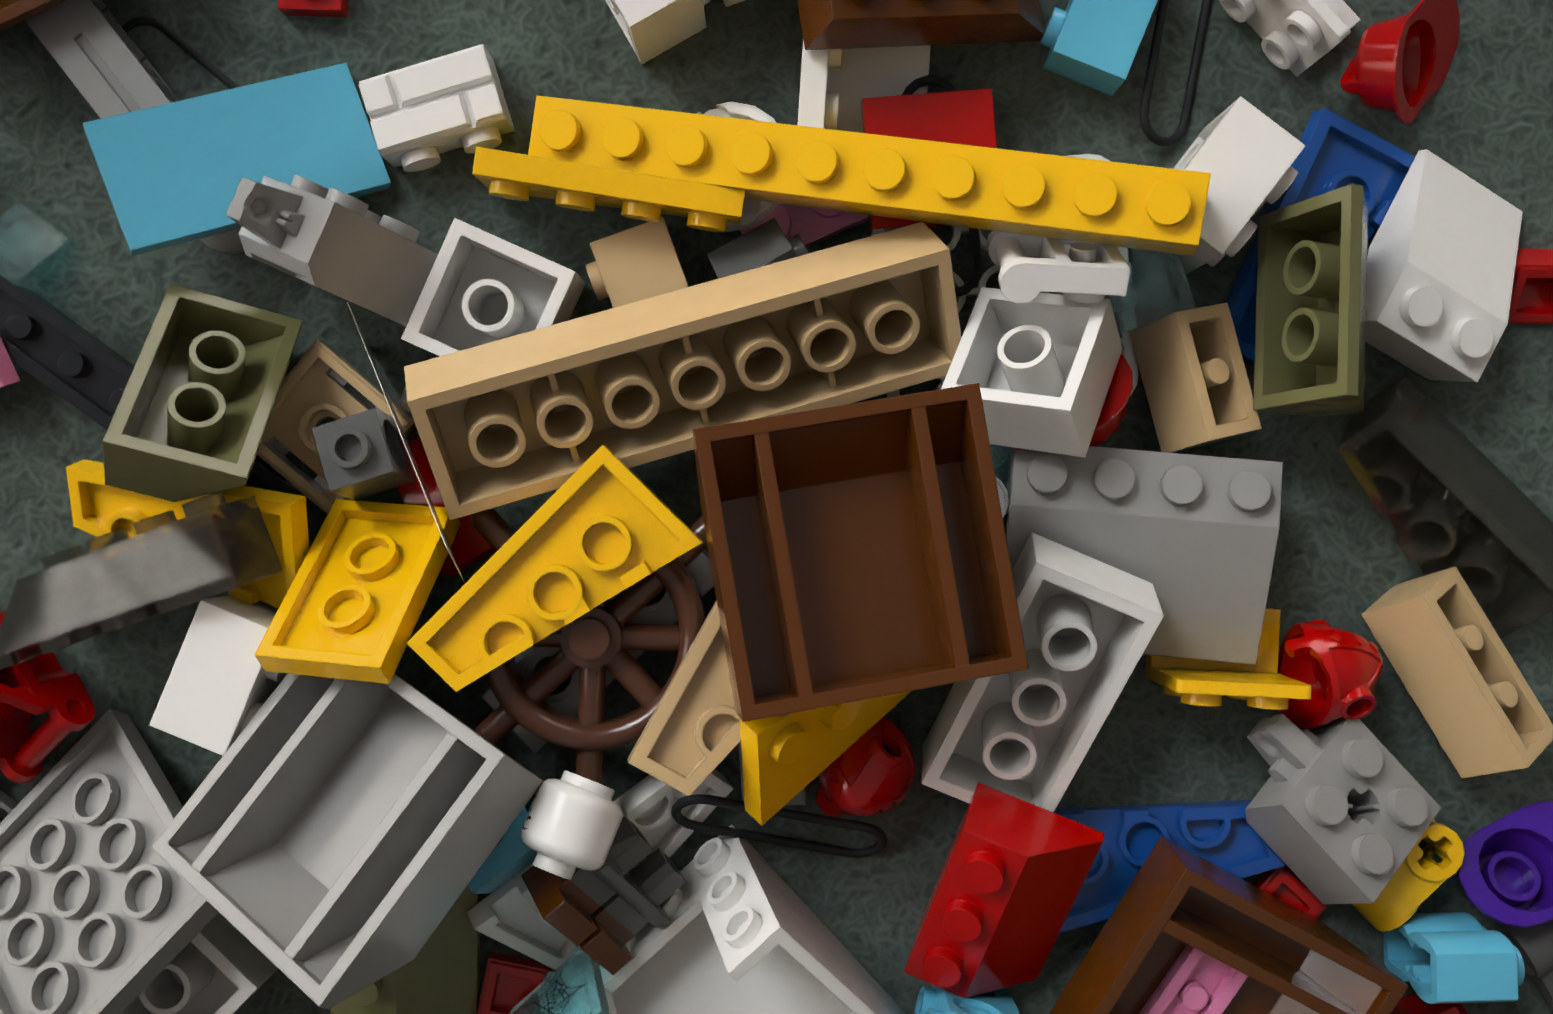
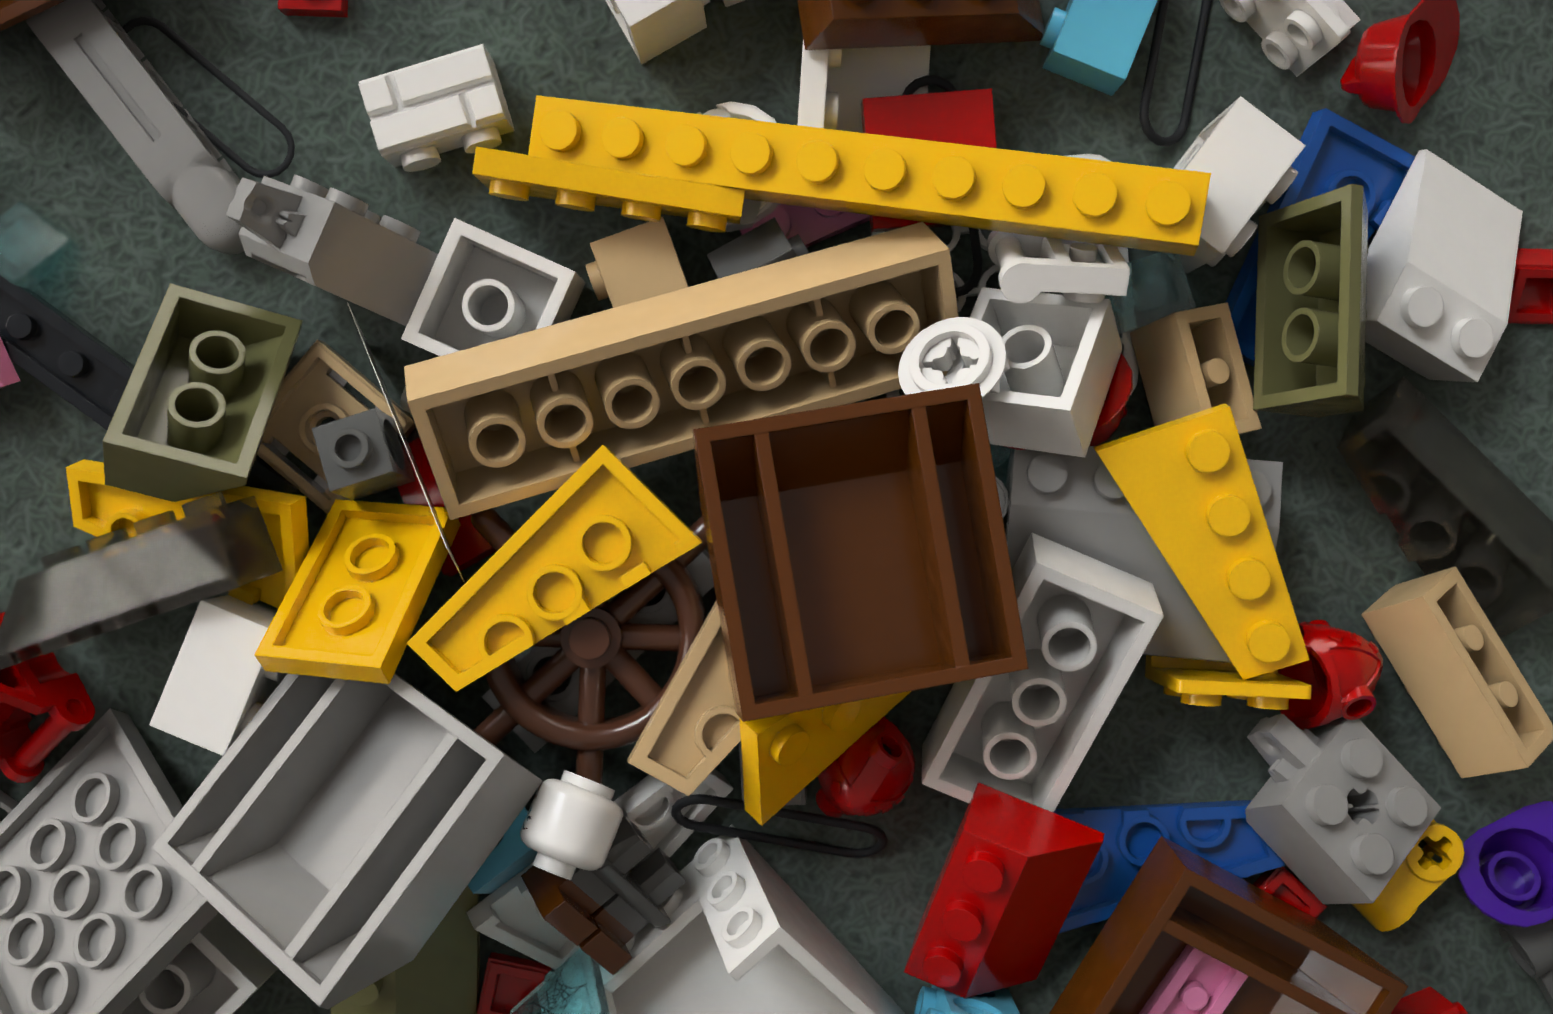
(182, 160): medium azure tile -> none
(938, 346): none -> white gear
(1208, 522): none -> yellow wing
(1454, 959): medium azure brick -> none

